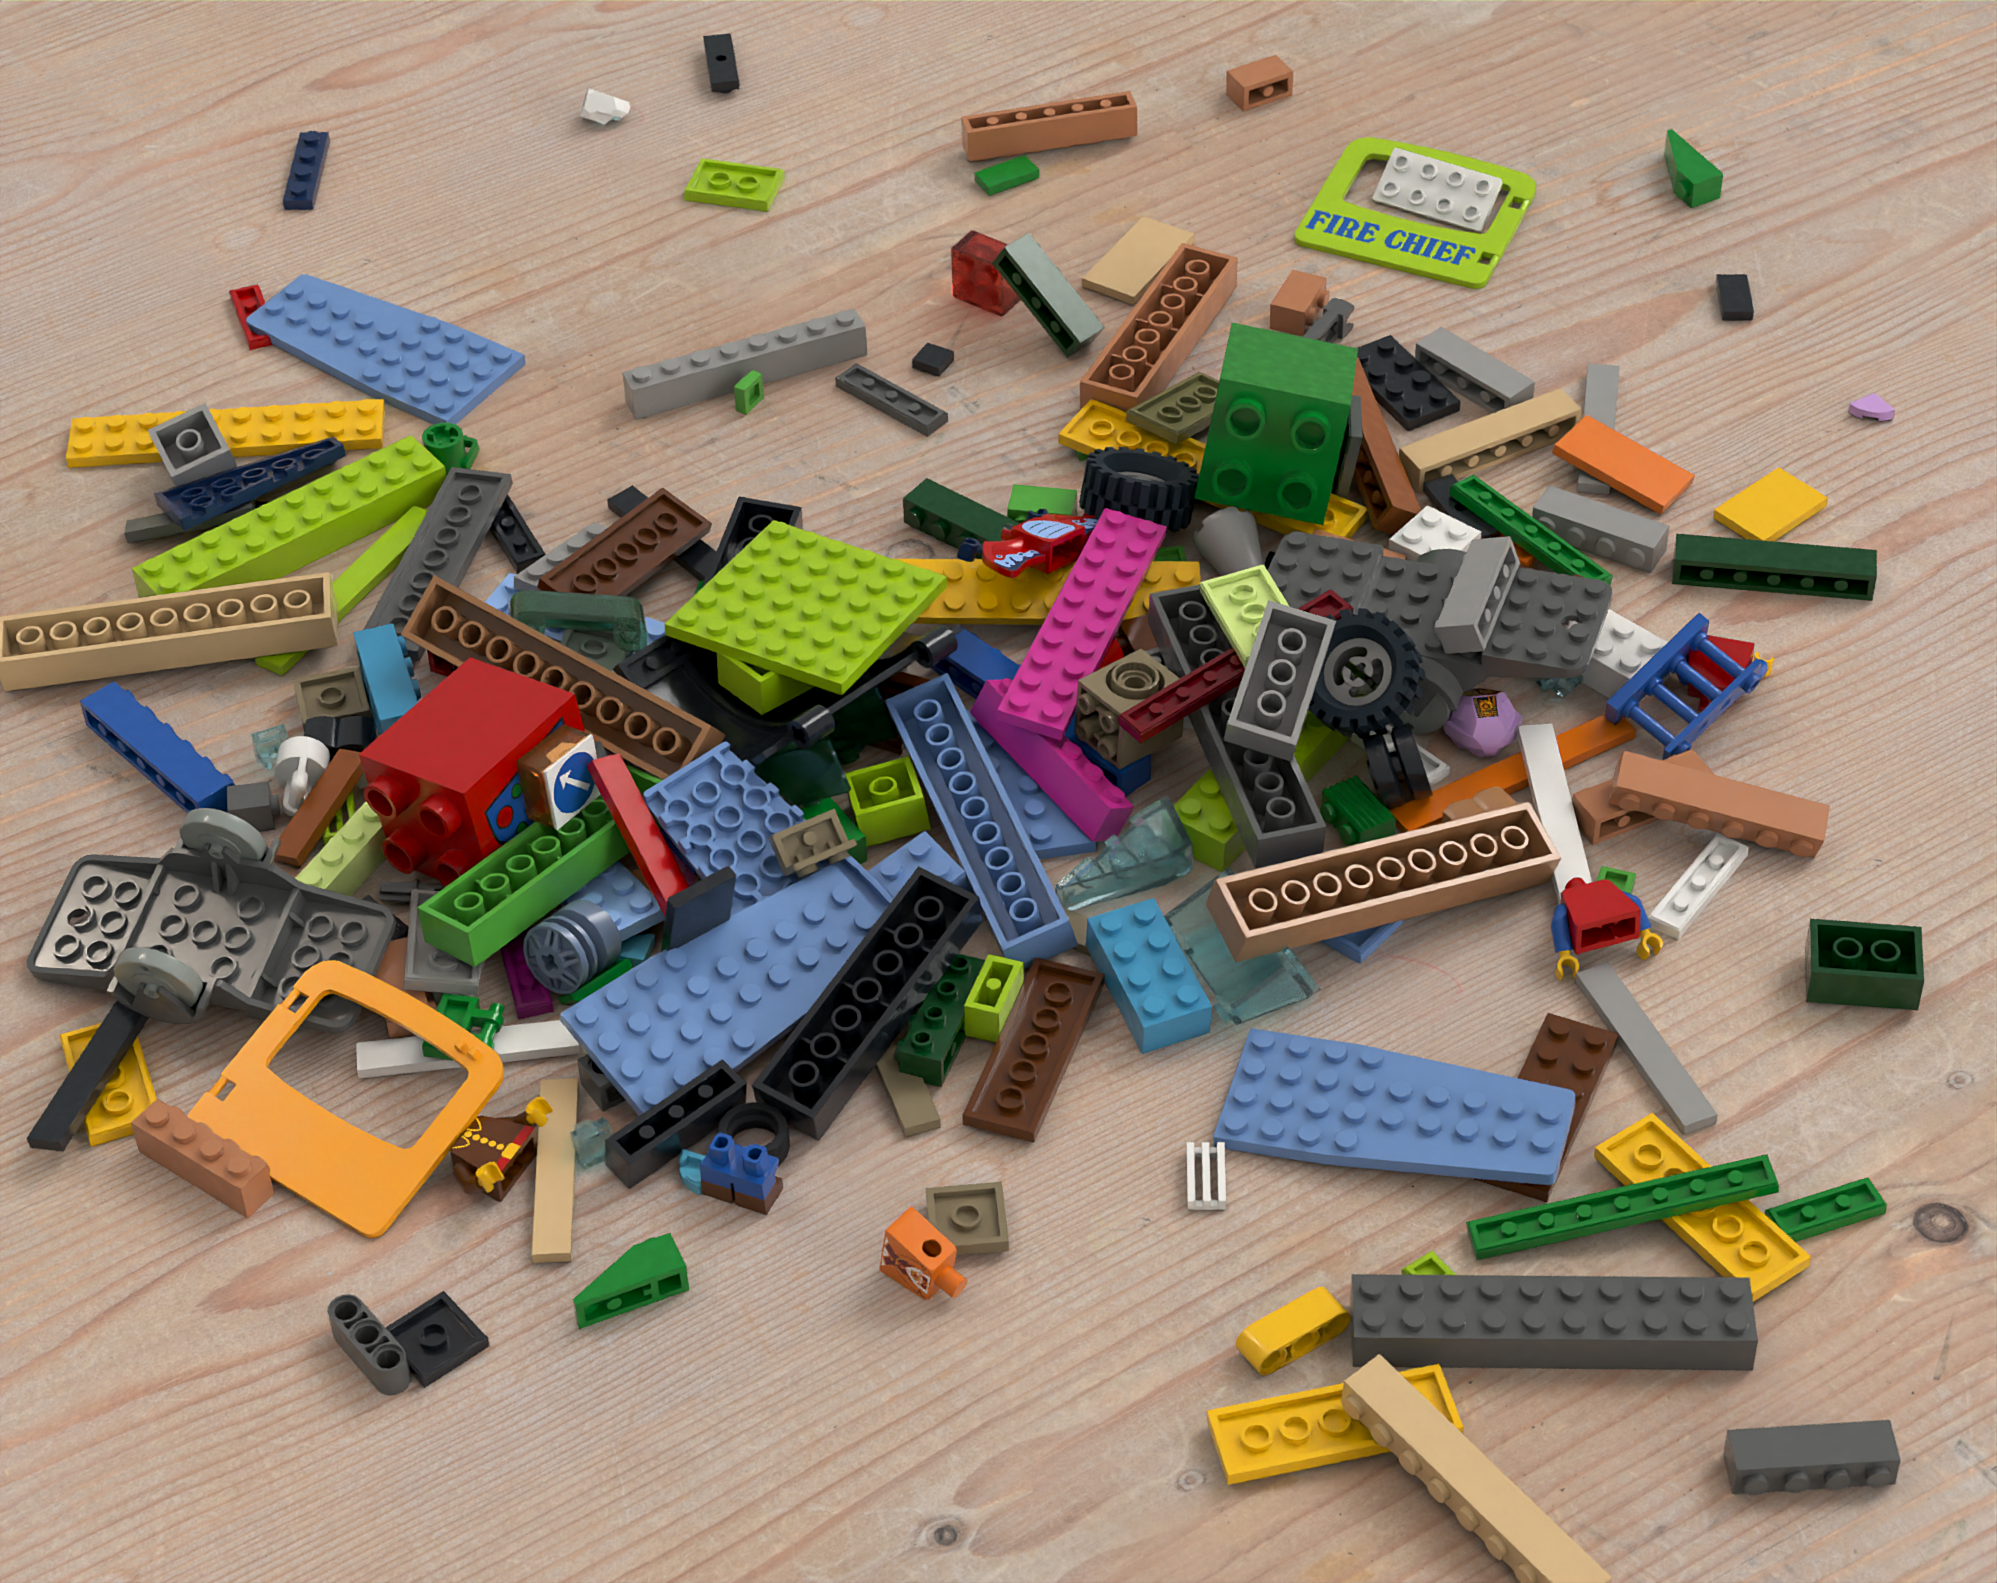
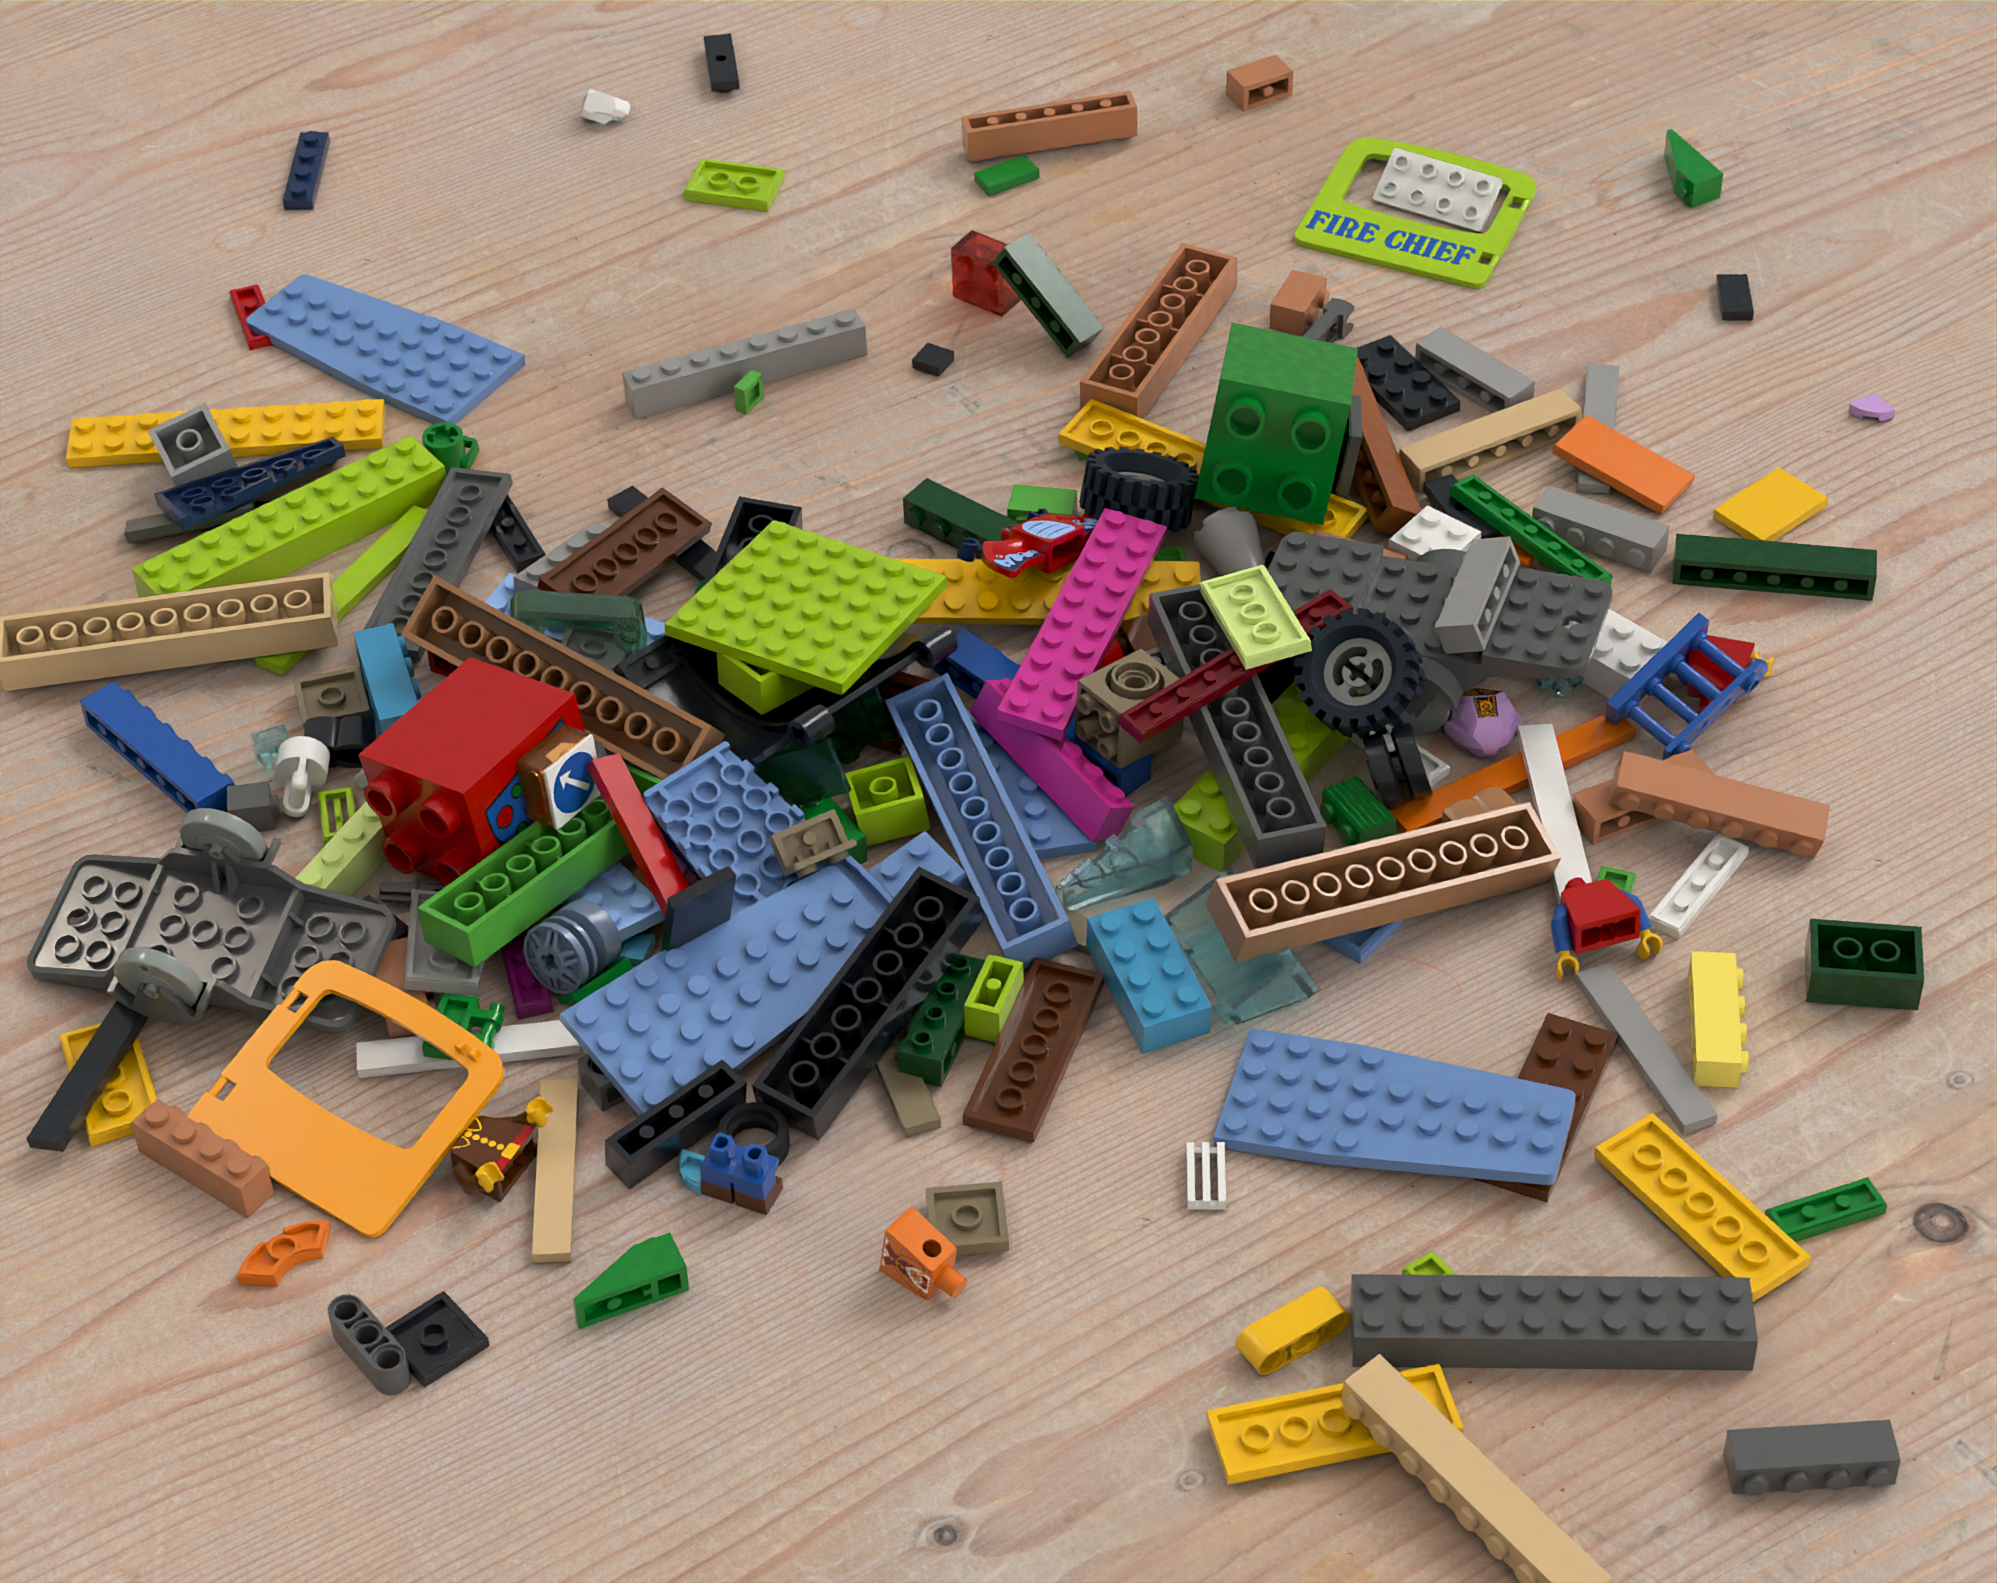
(272, 1259): none -> orange tile
(319, 807): dark orange tile -> none
(590, 1141): clear light blue tile -> none
(891, 399): dark grey tile -> none
(1136, 260): tan tile -> none
(1179, 409): olive tile -> none
(1279, 680): light grey brick -> none
(1622, 1207): green tile -> none
(1715, 1019): none -> light yellow brick

